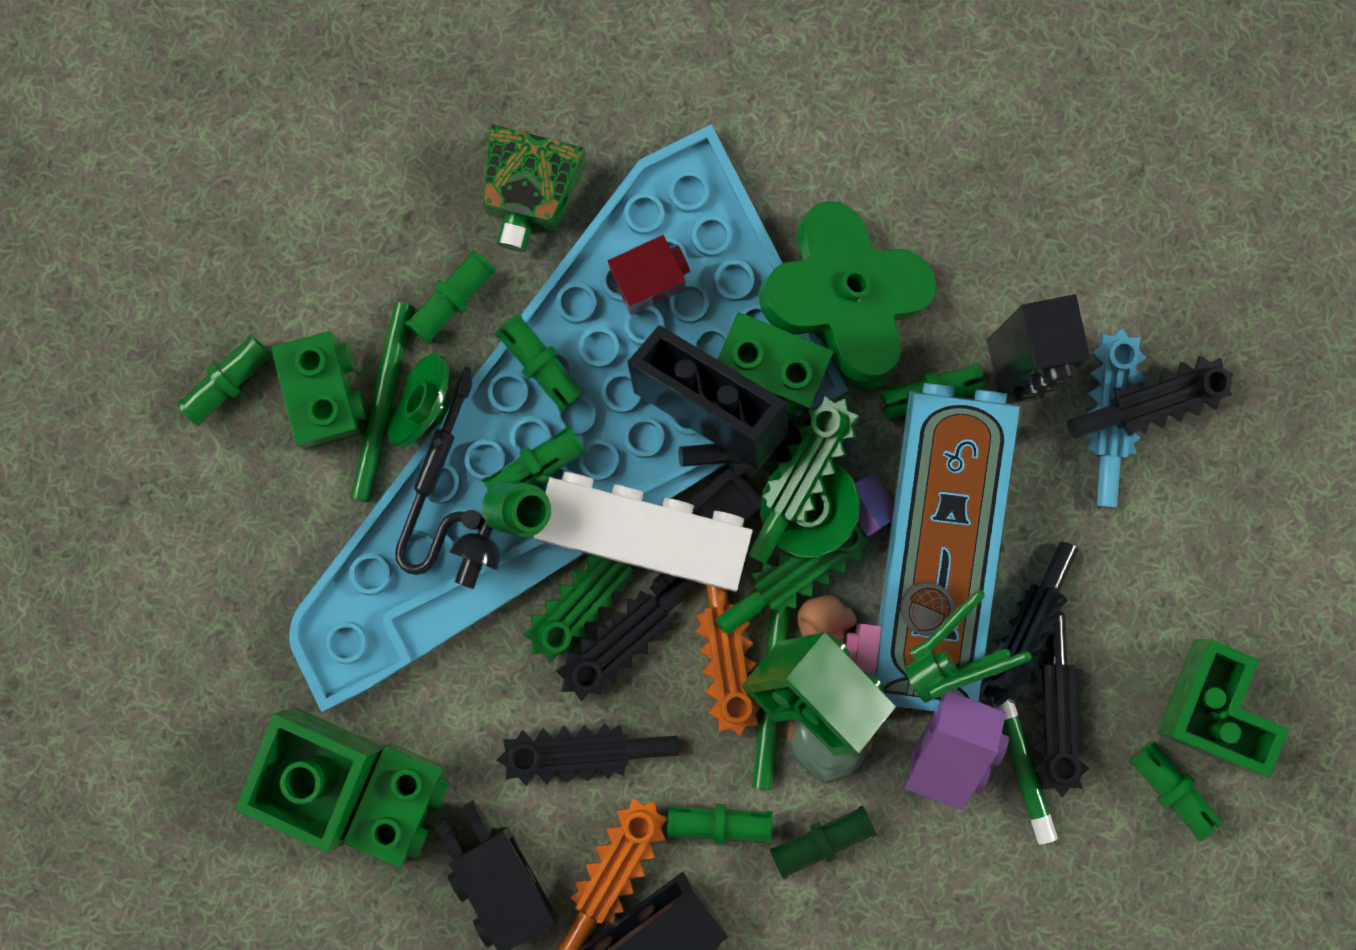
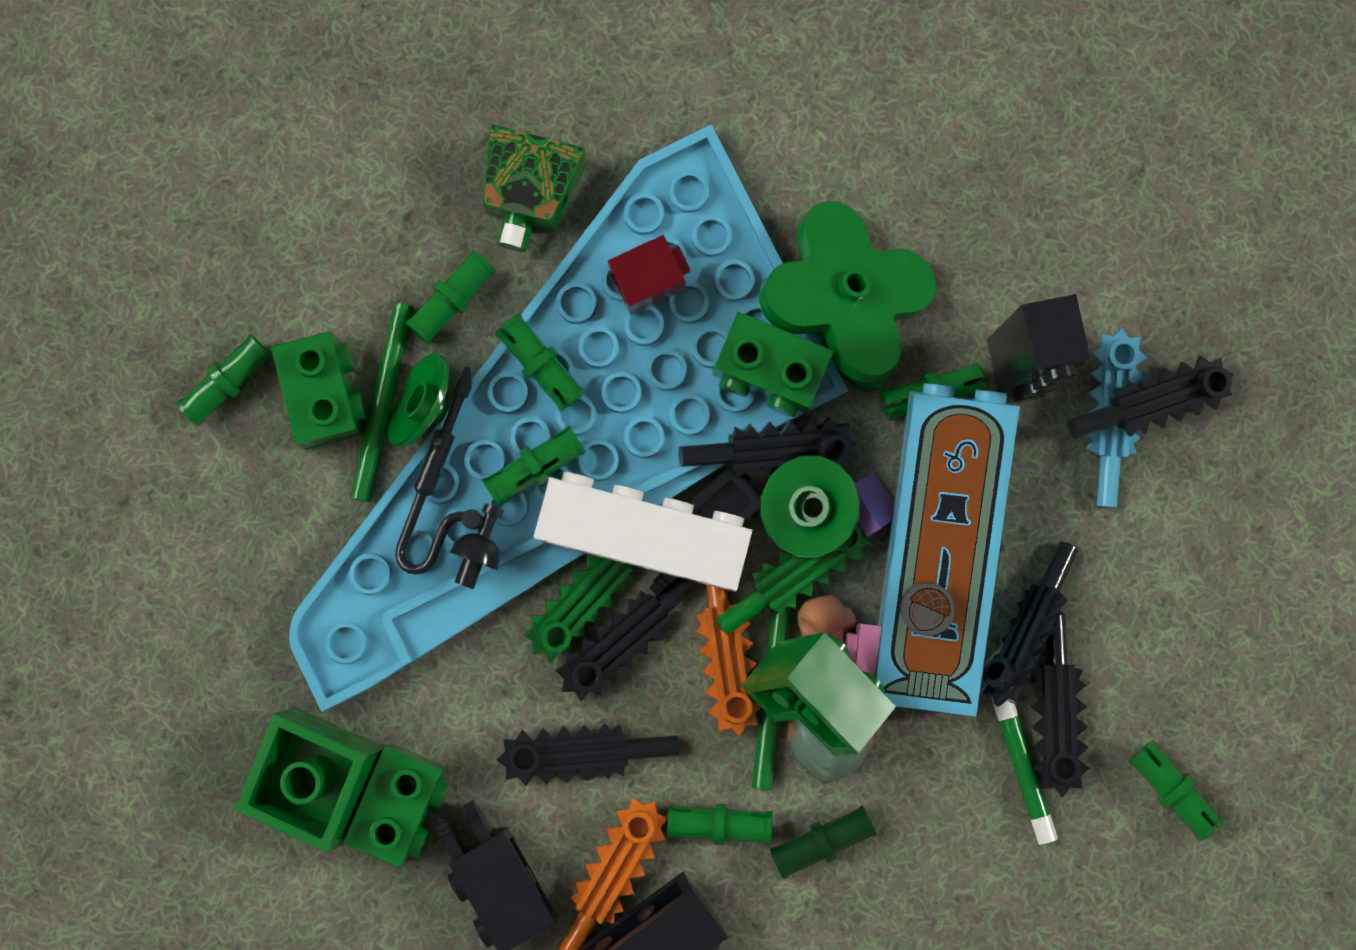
(516, 508): green brick -> none
(709, 397): black brick -> none
(803, 475): green piece -> none
(937, 674): green plant -> none
(957, 751): medium lavender brick -> none
(1208, 711): green brick -> none

